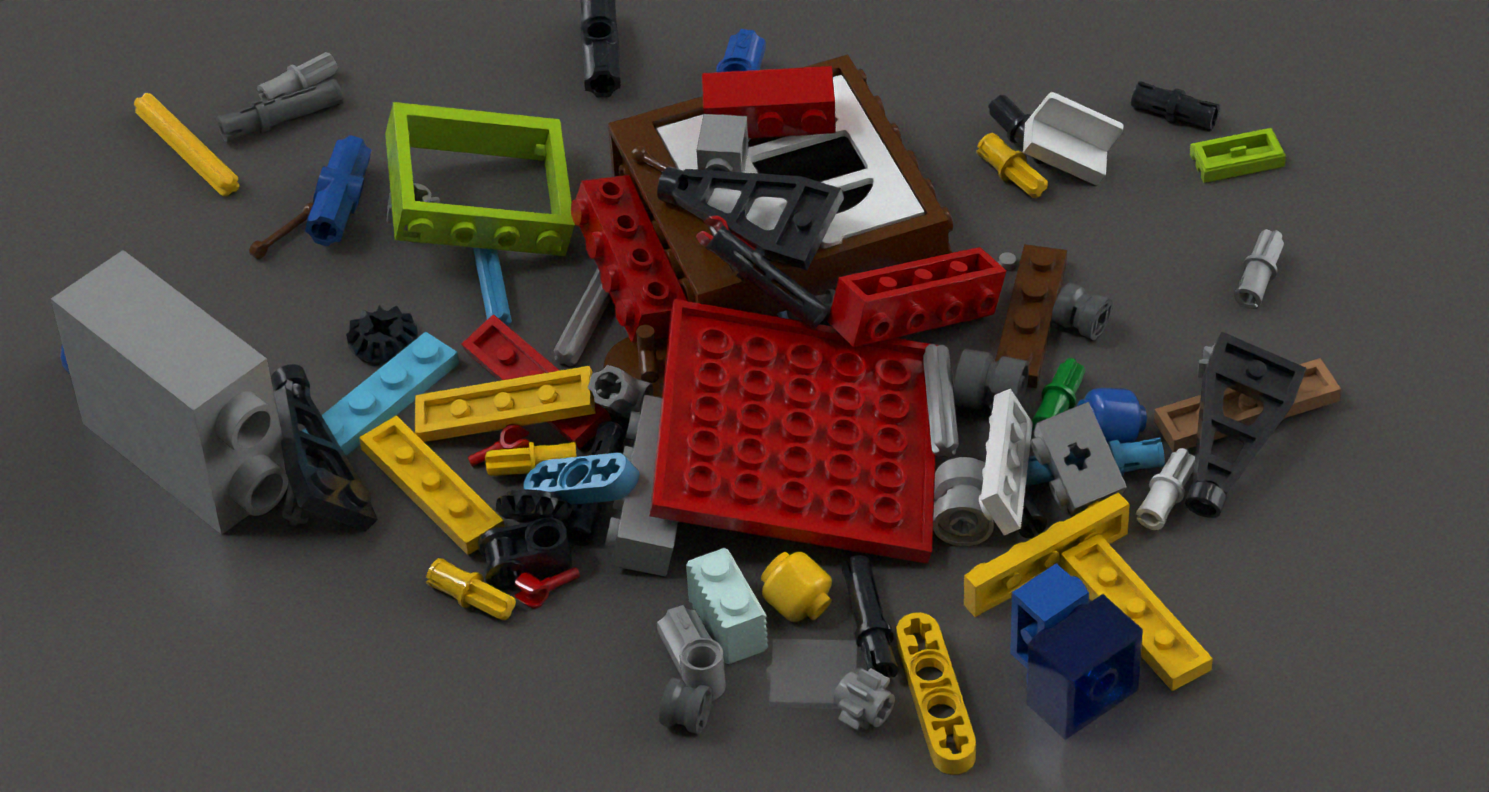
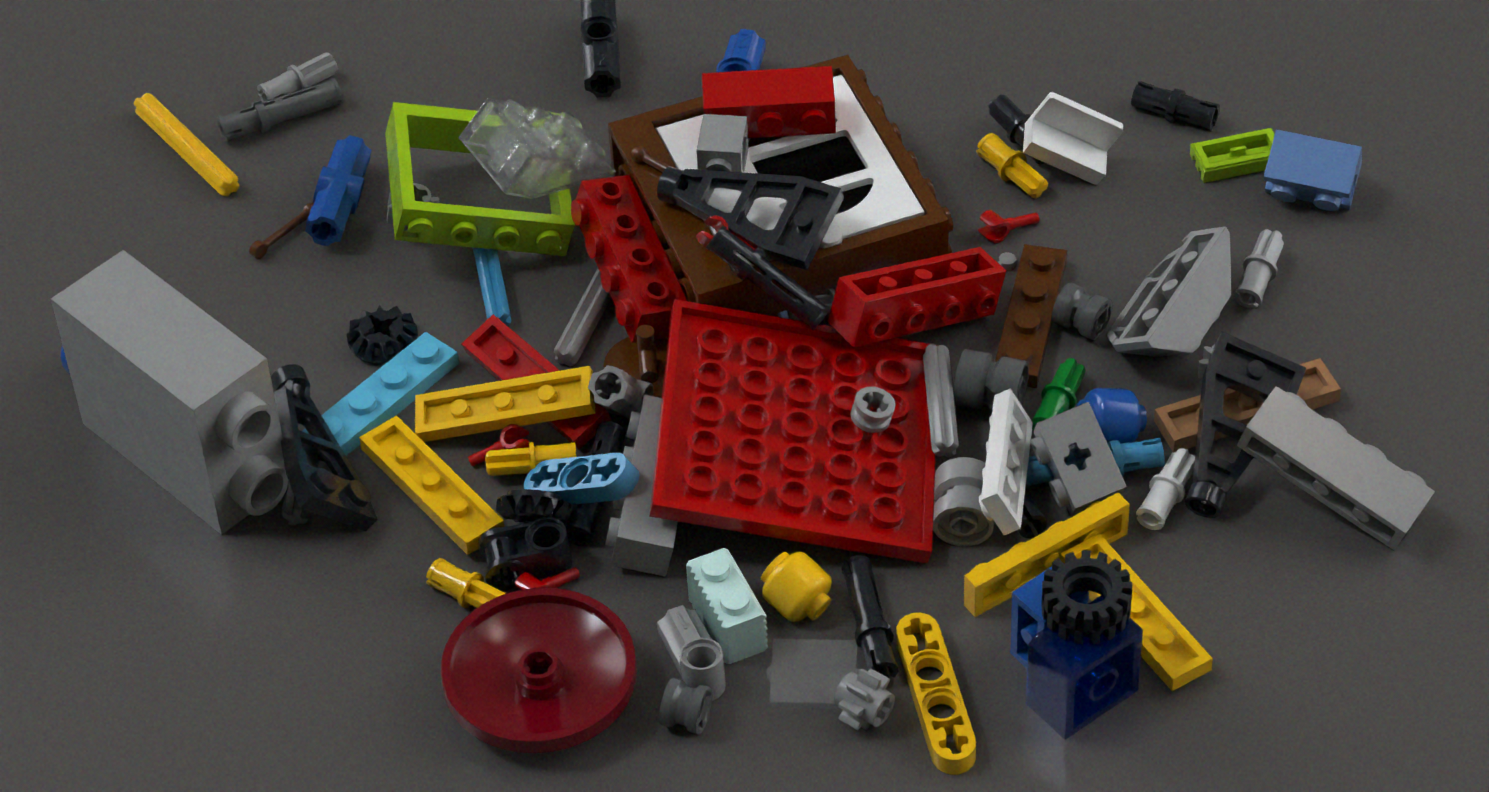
(532, 149): none -> clear slope
(538, 670): none -> dark red dish
(868, 420): none -> light grey bush
(998, 228): none -> red hand
(1080, 618): none -> black tyre
(1177, 298): none -> light grey wedge
(1312, 170): none -> medium blue brick
(1335, 467): none -> light grey brick

